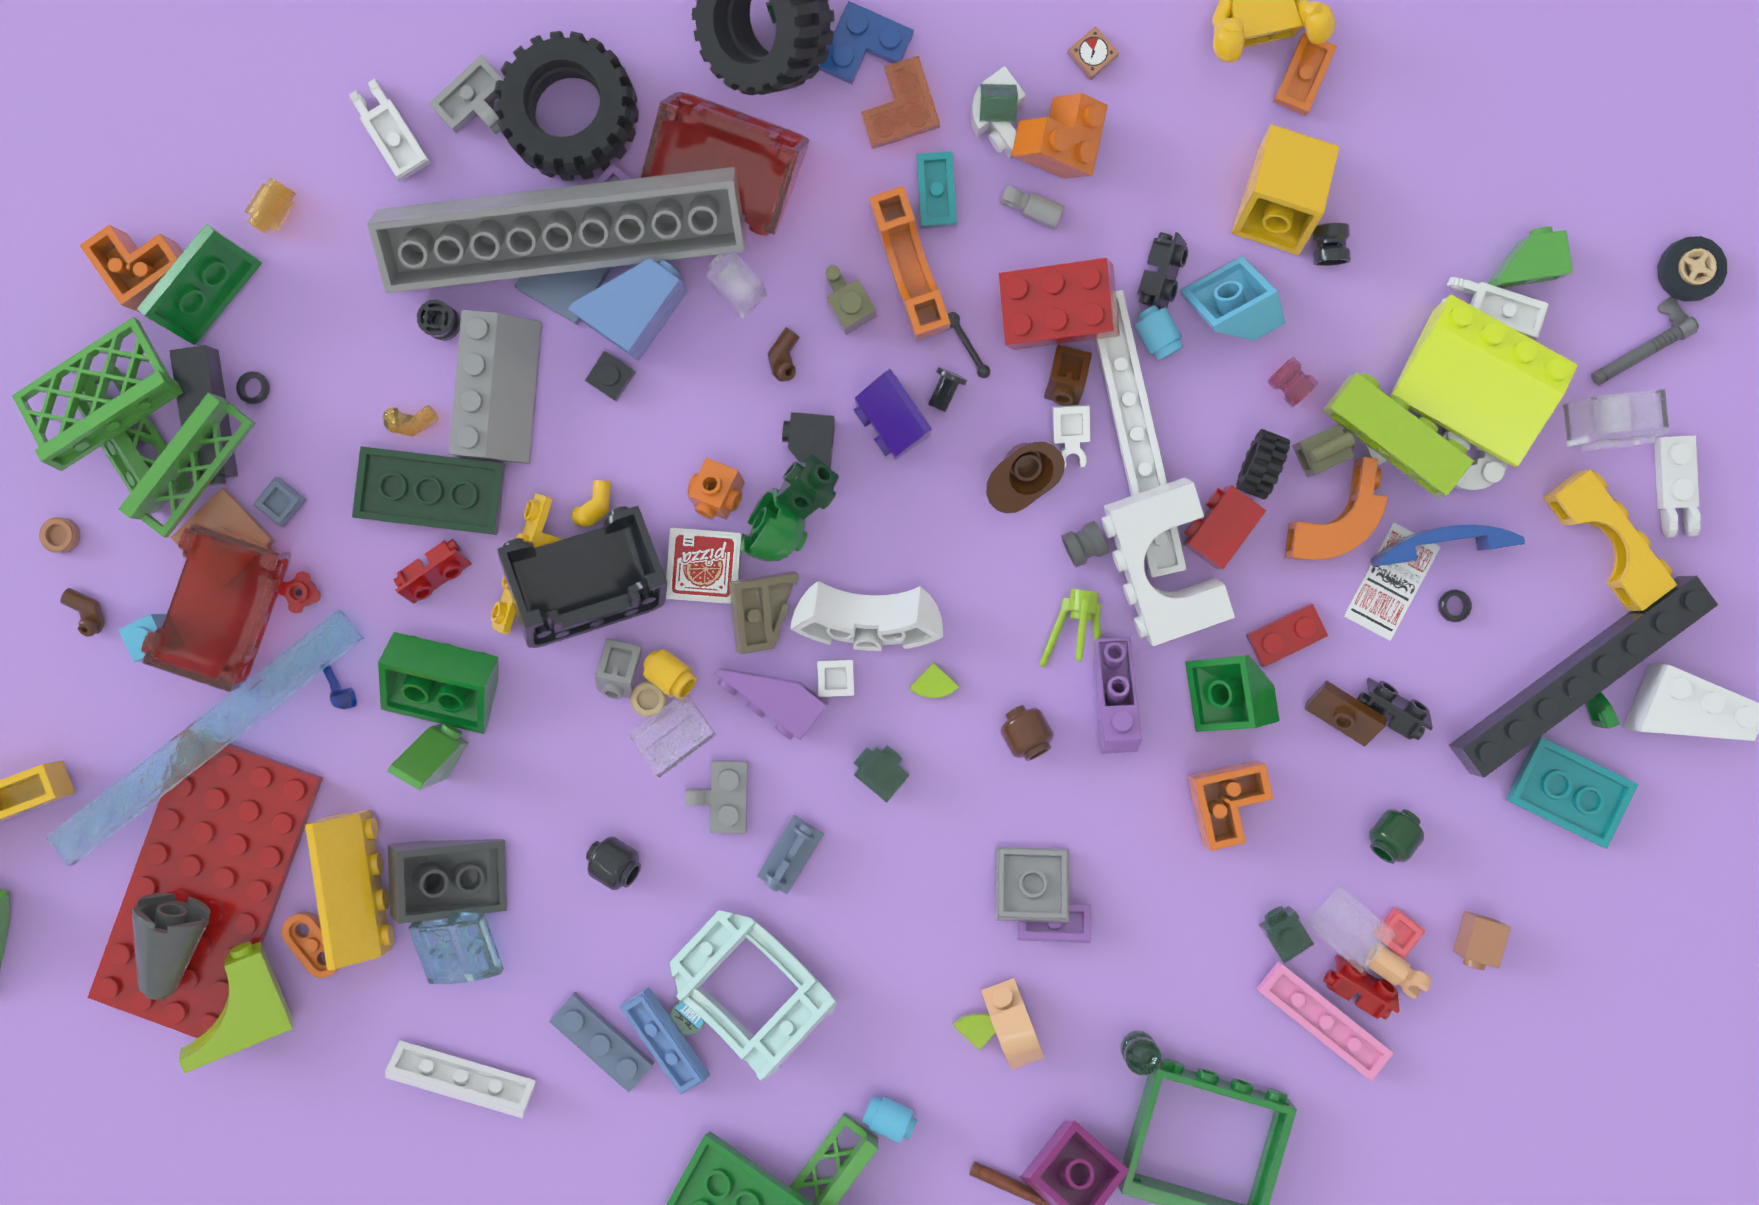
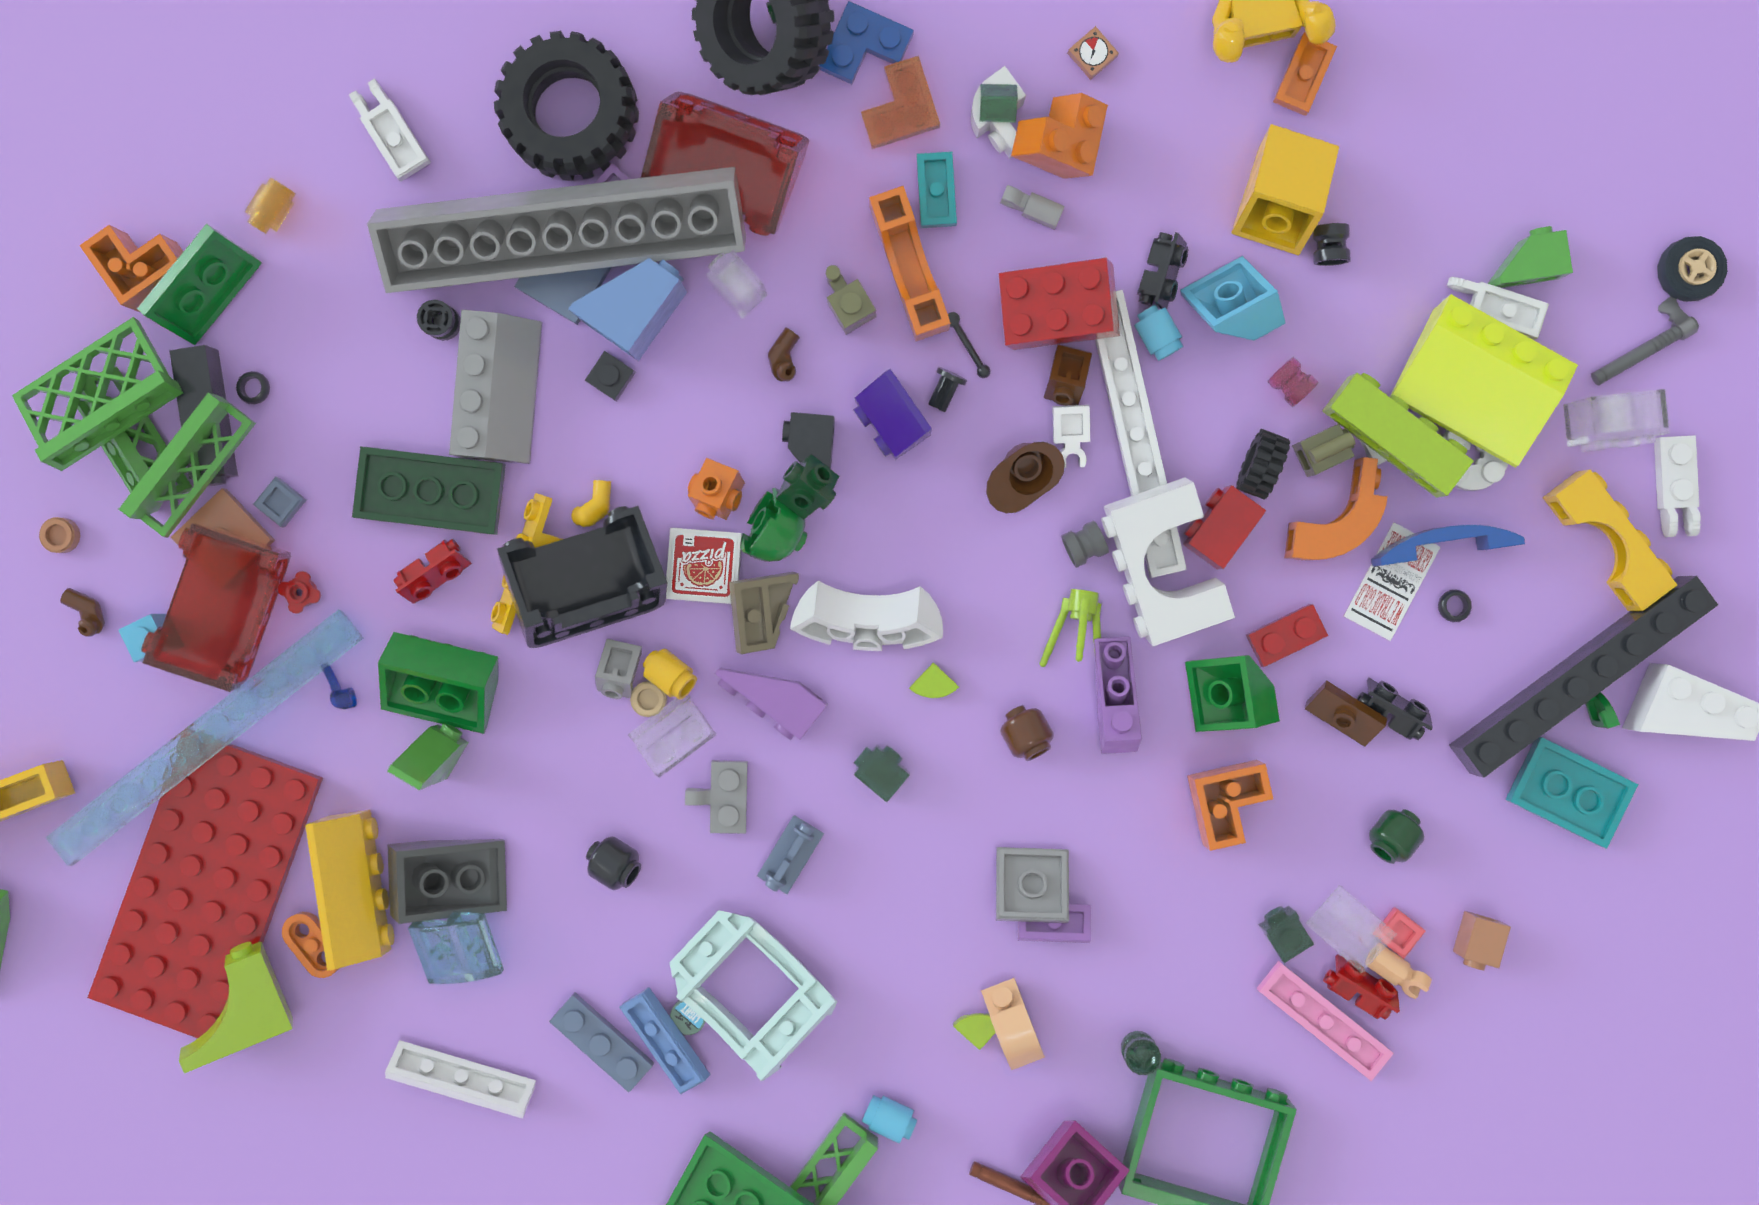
(165, 940): dark grey cone -> none
(409, 424): clear yellow arm -> none
(469, 96): light grey plate -> none
(835, 678): white plate -> none

